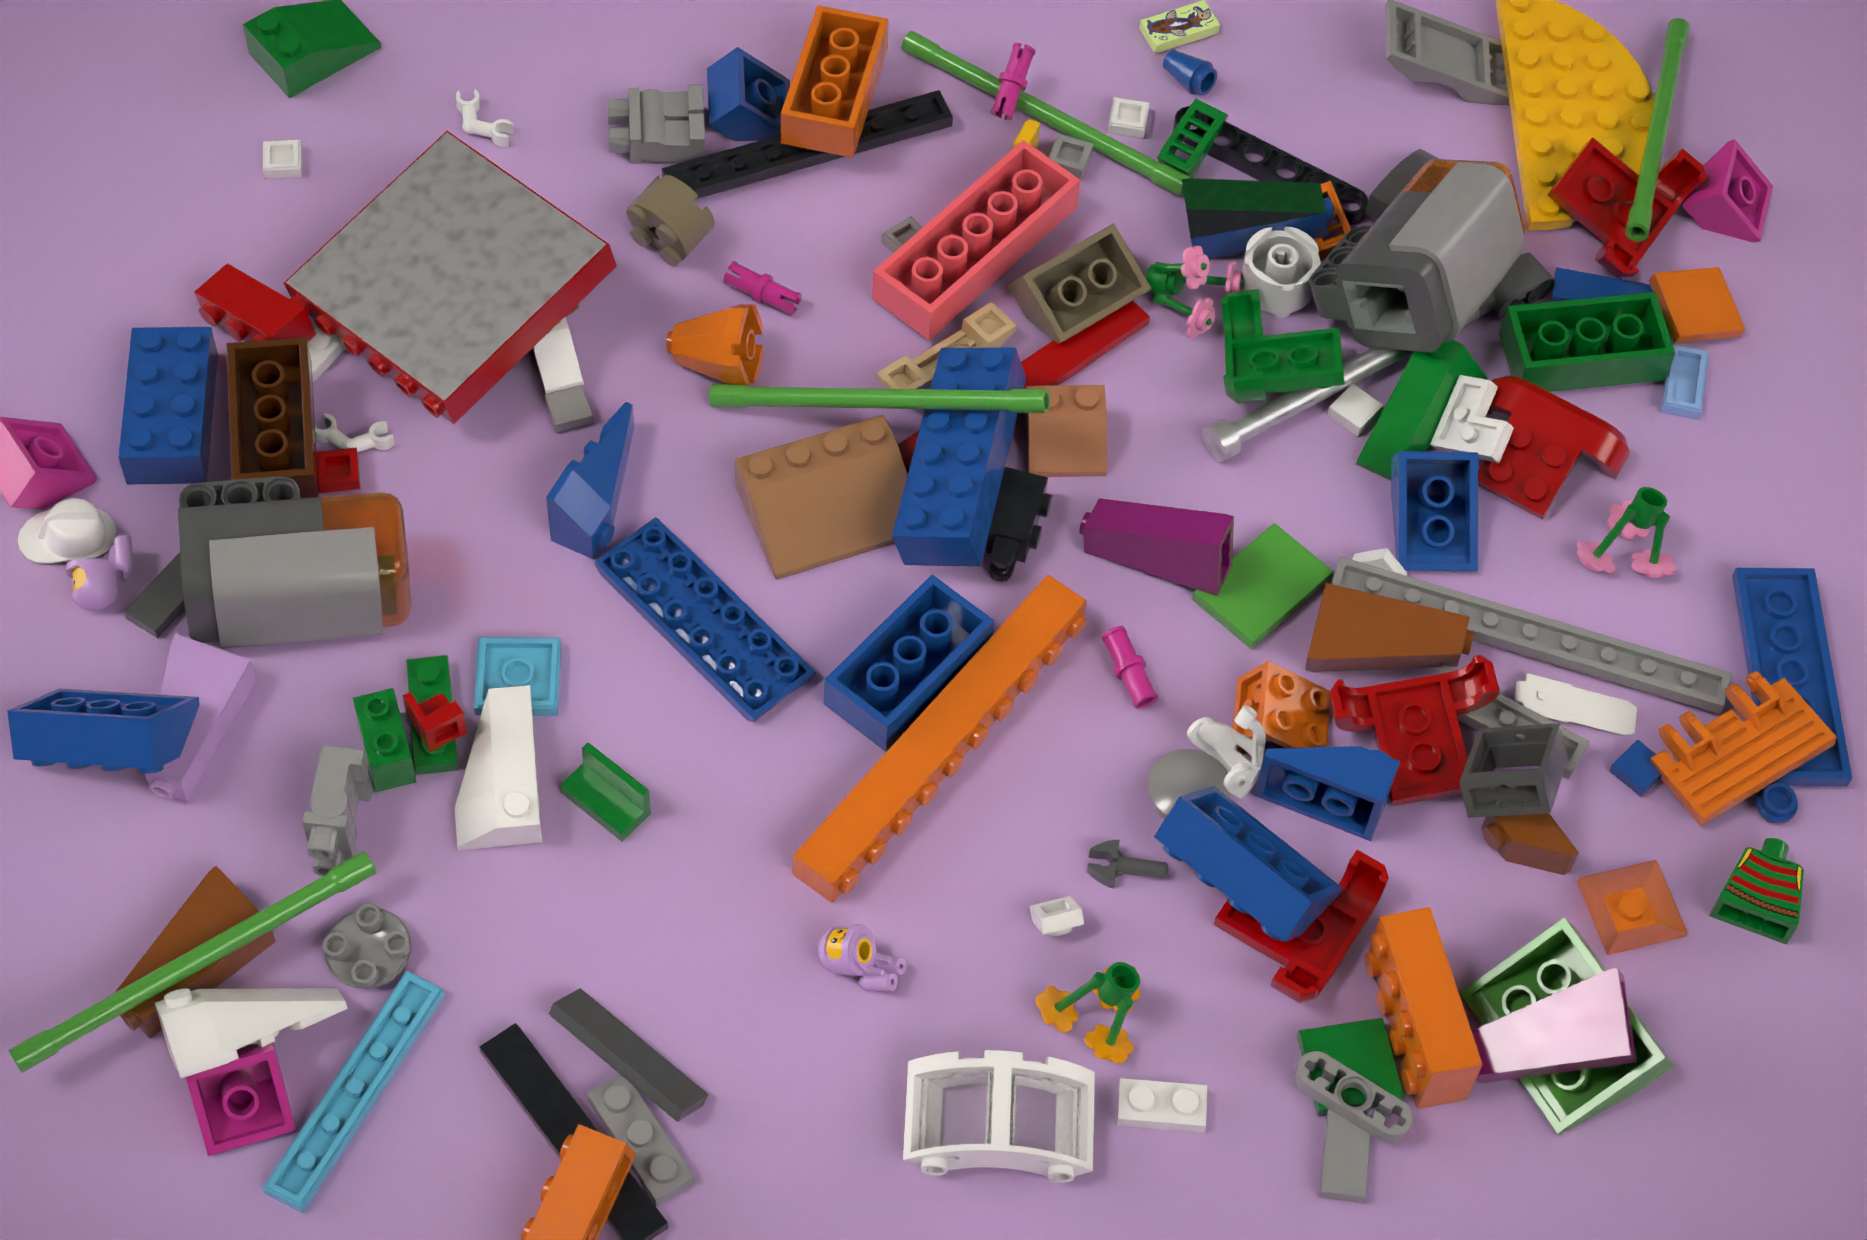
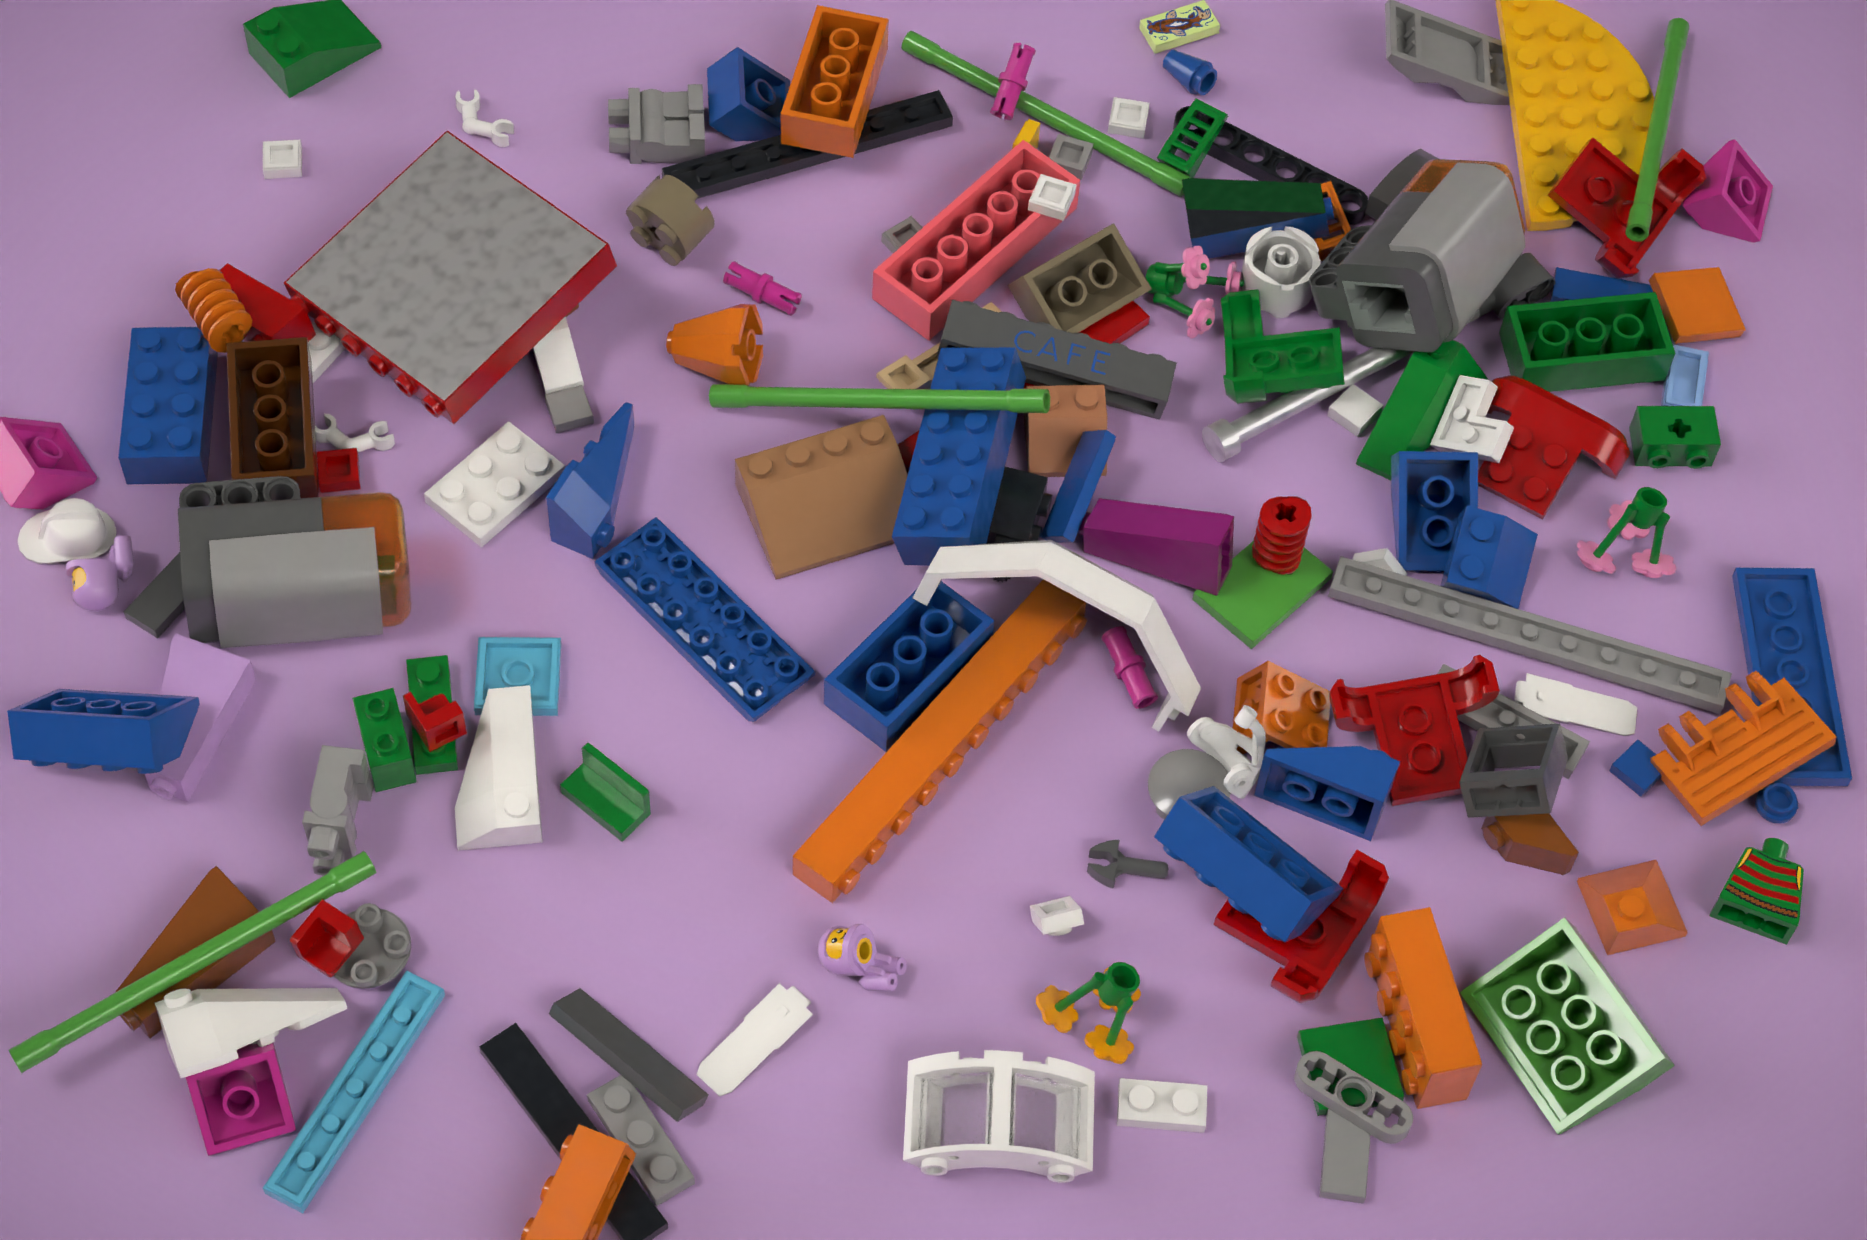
(214, 307): none -> orange piece
(326, 938): none -> red panel
(494, 484): none -> white plate
(755, 1039): none -> white piece
(1052, 197): none -> white tile
(1058, 357): none -> dark grey brick
(1078, 486): none -> blue tile
(1087, 583): none -> white panel
(1281, 534): none -> red piece
(1383, 633): dark orange slope -> none
(1489, 557): none -> blue slope
(1561, 1033): slope -> none
(1674, 436): none -> green brick

